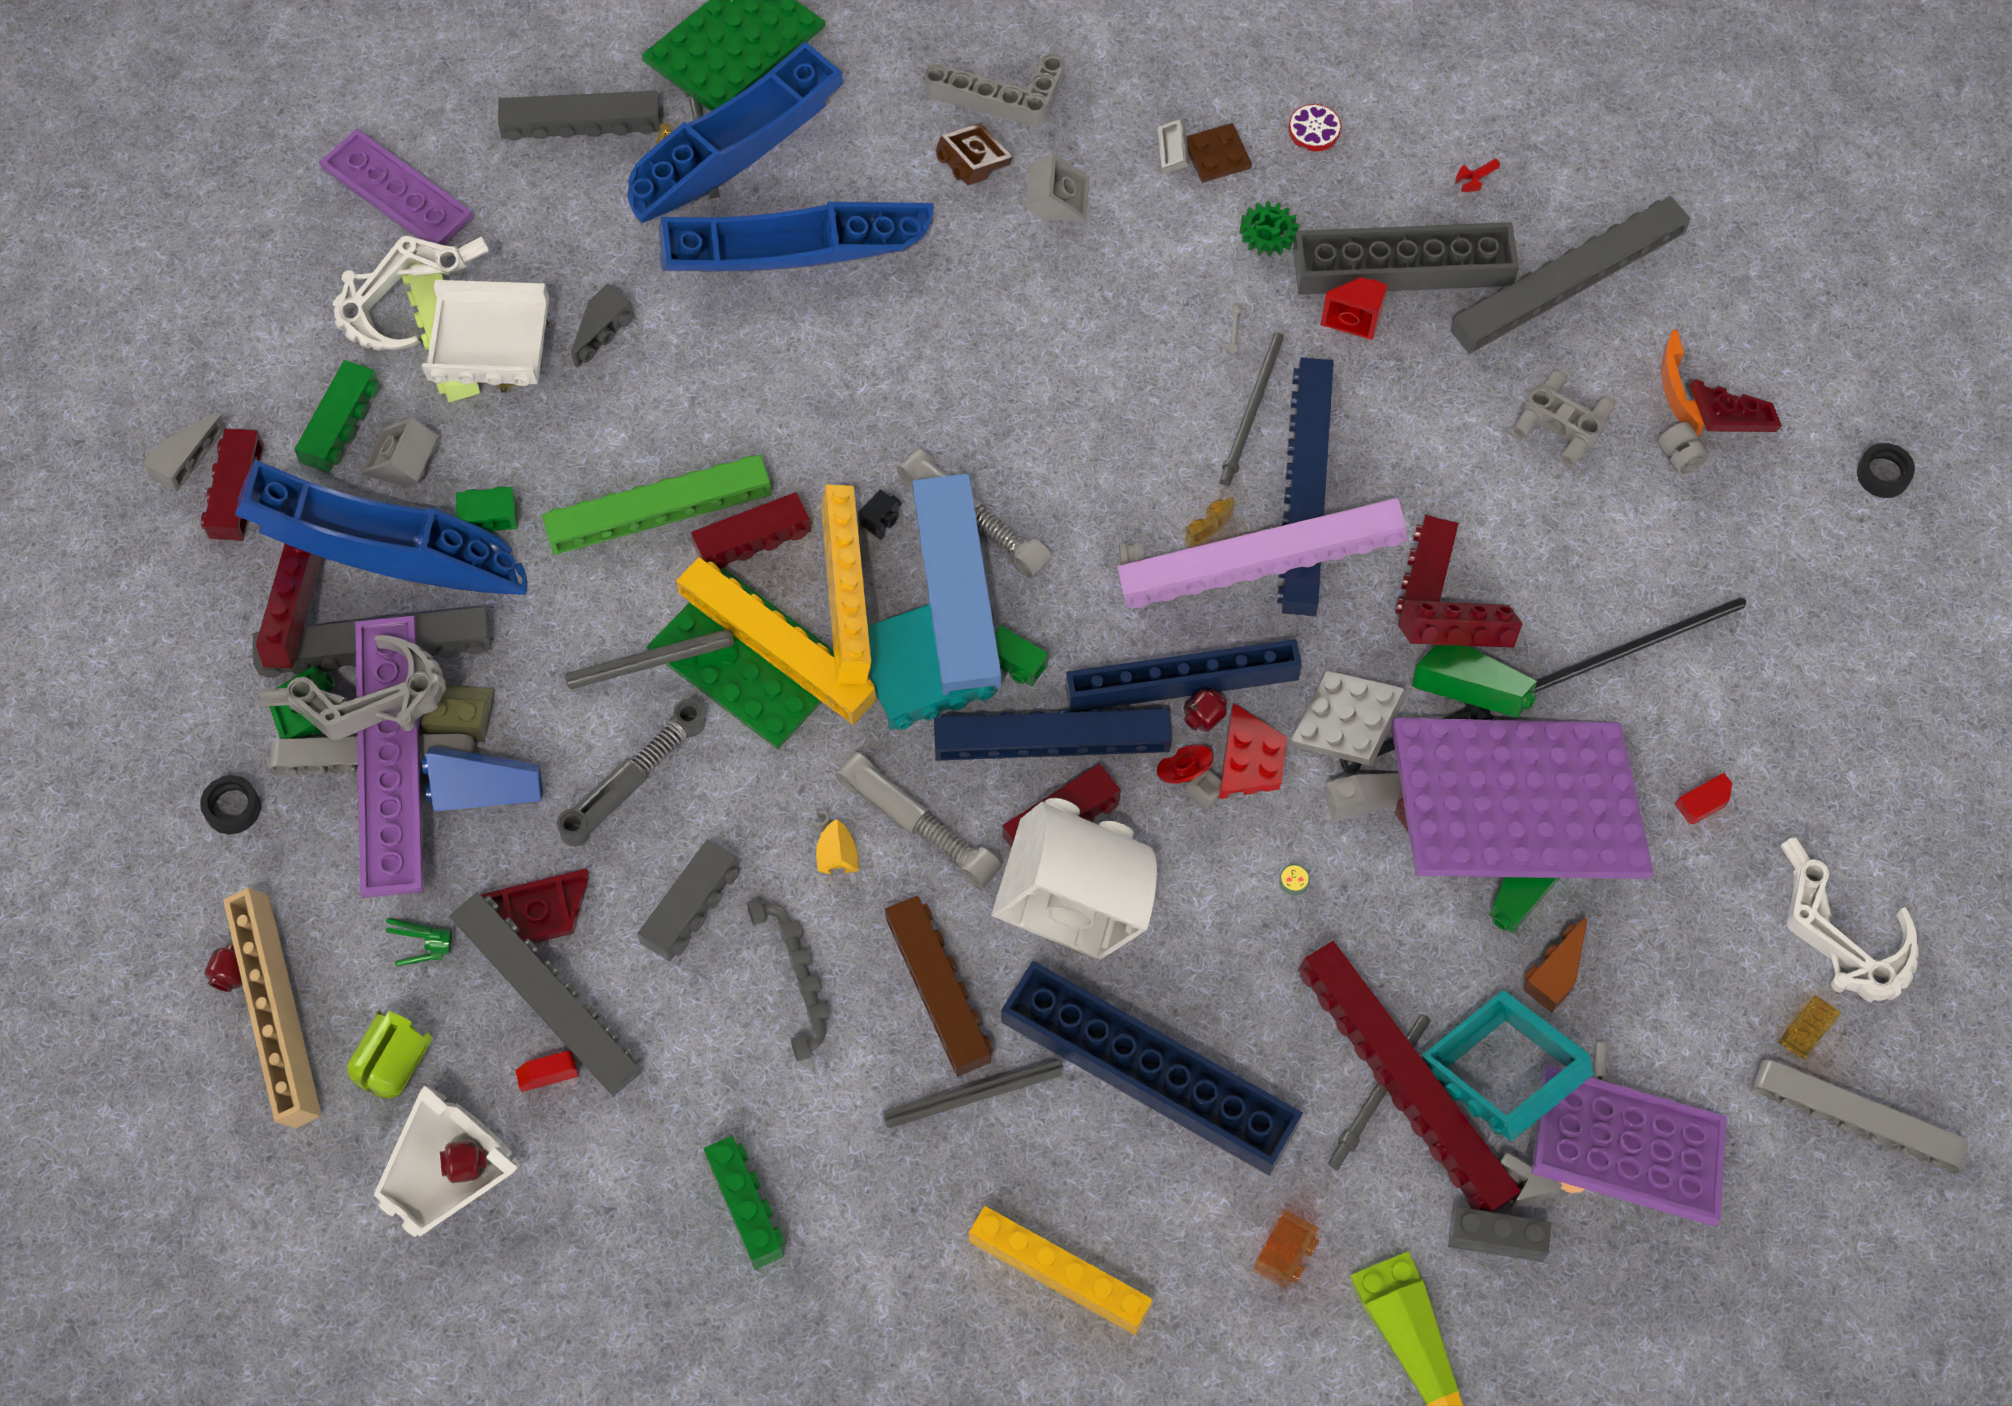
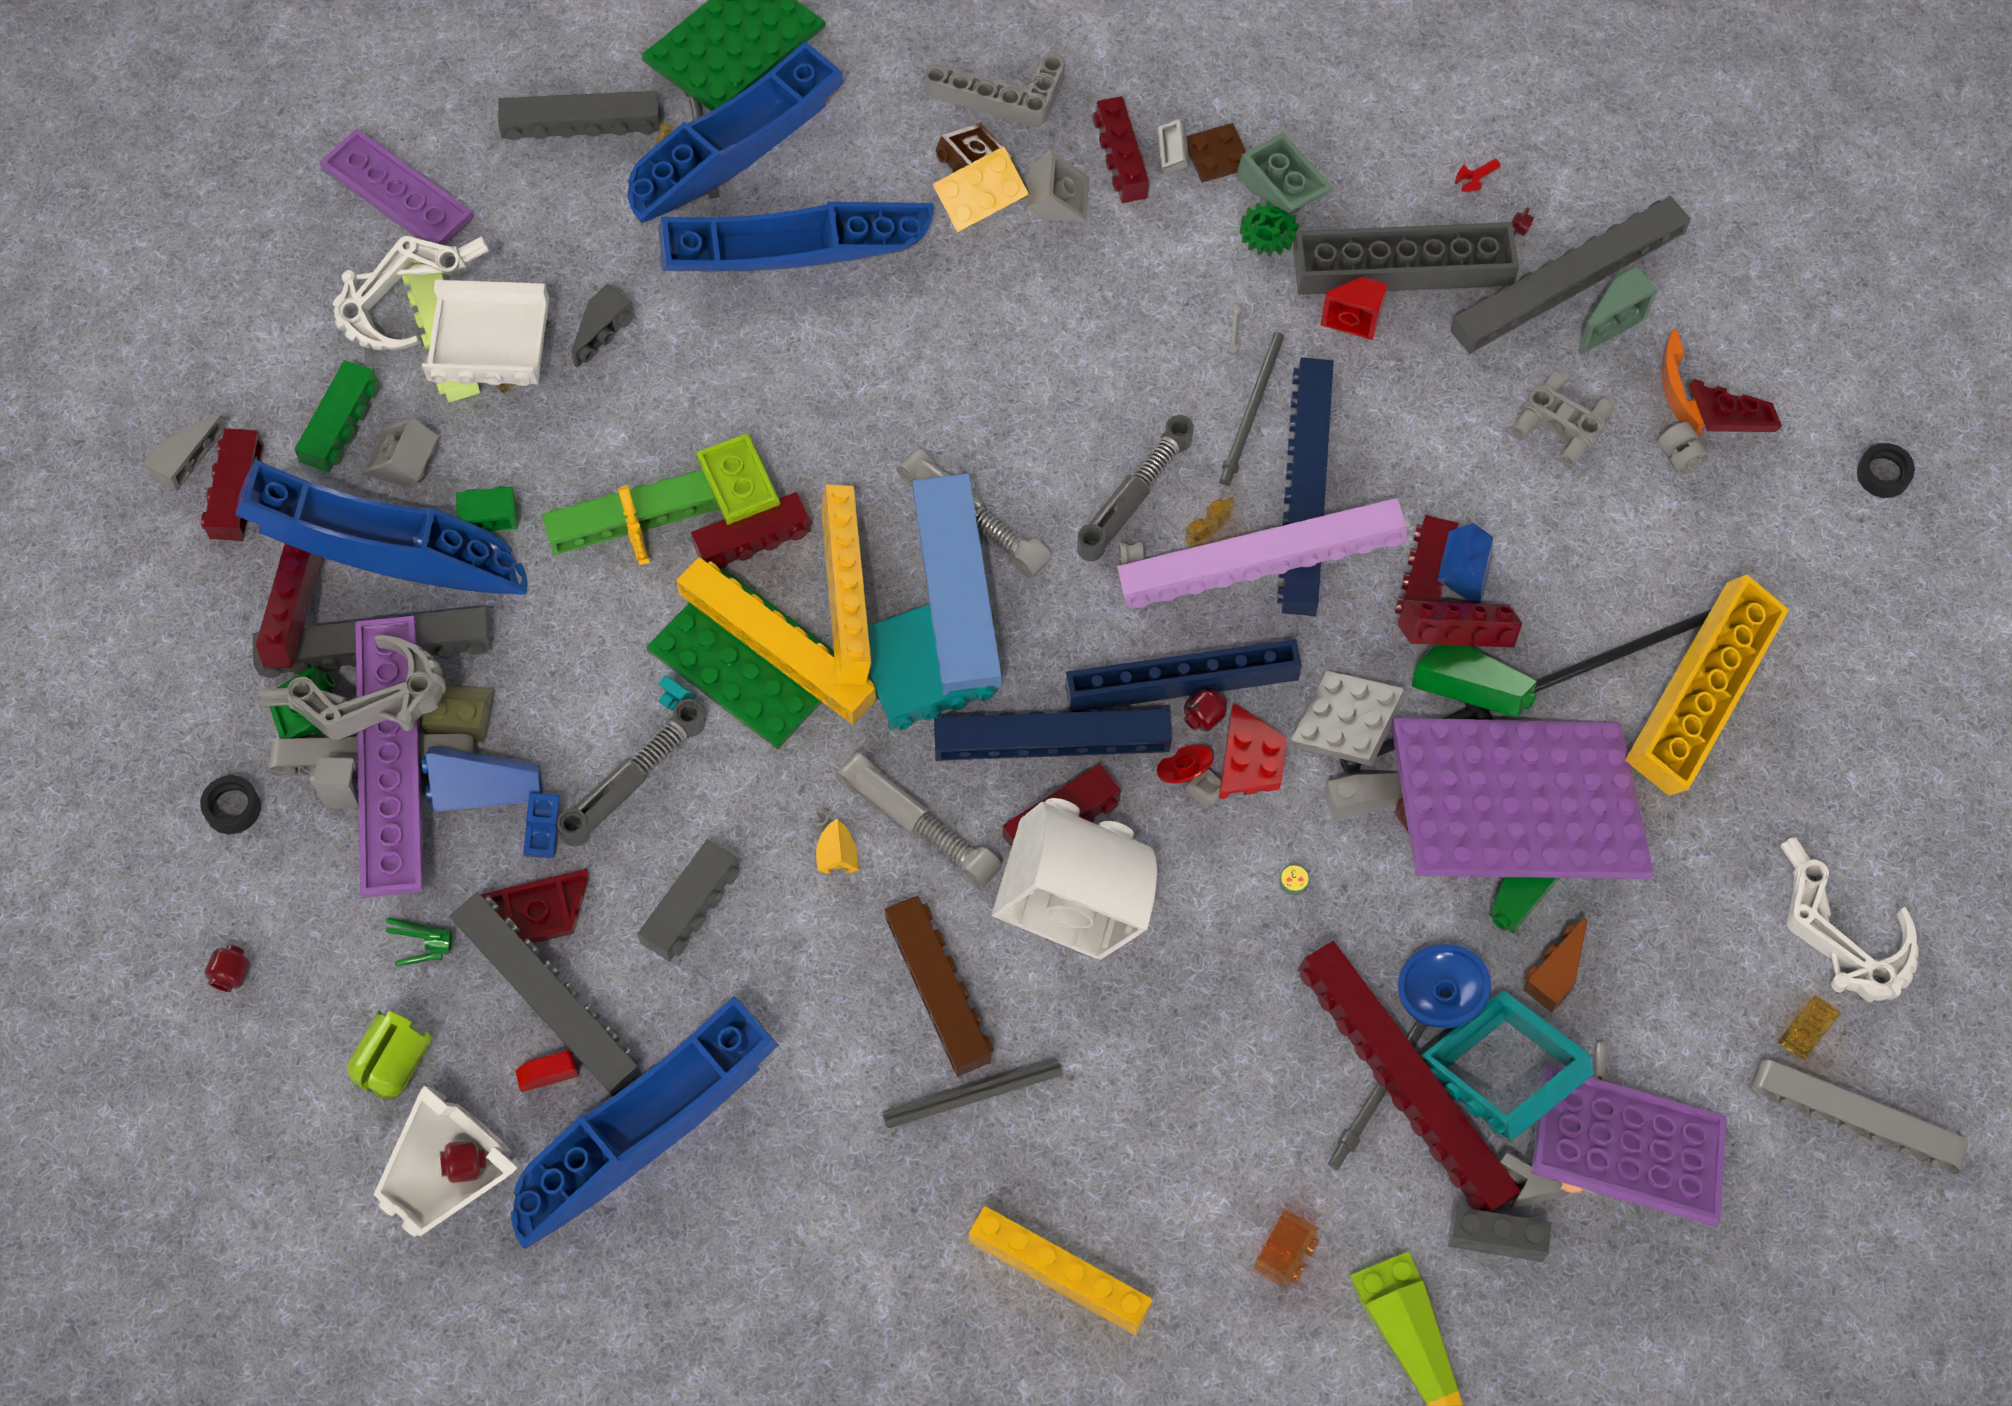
(272, 1008): tan brick -> none
(336, 782): none -> light grey brick
(541, 825): none -> blue slope
(634, 529): none -> yellow piece
(639, 1122): none -> blue slope
(649, 659): dark grey axle -> none
(674, 693): none -> teal tile
(737, 478): none -> lime tile
(743, 1202): green brick -> none
(807, 984): dark grey bar -> none
(879, 513): black brick -> none
(980, 189): none -> yellow plate
(1019, 657): green brick -> none
(1121, 149): none -> dark red brick
(1133, 490): none -> dark grey piece
(1151, 1067): dark blue brick -> none
(1282, 174): none -> sand green slope
(1314, 127): tile -> none
(1440, 971): none -> blue dish
(1467, 562): none -> blue slope
(1522, 222): none -> dark red plate
(1621, 308): none -> sand green slope
(1705, 799): red piece -> none
(1707, 685): none -> yellow brick

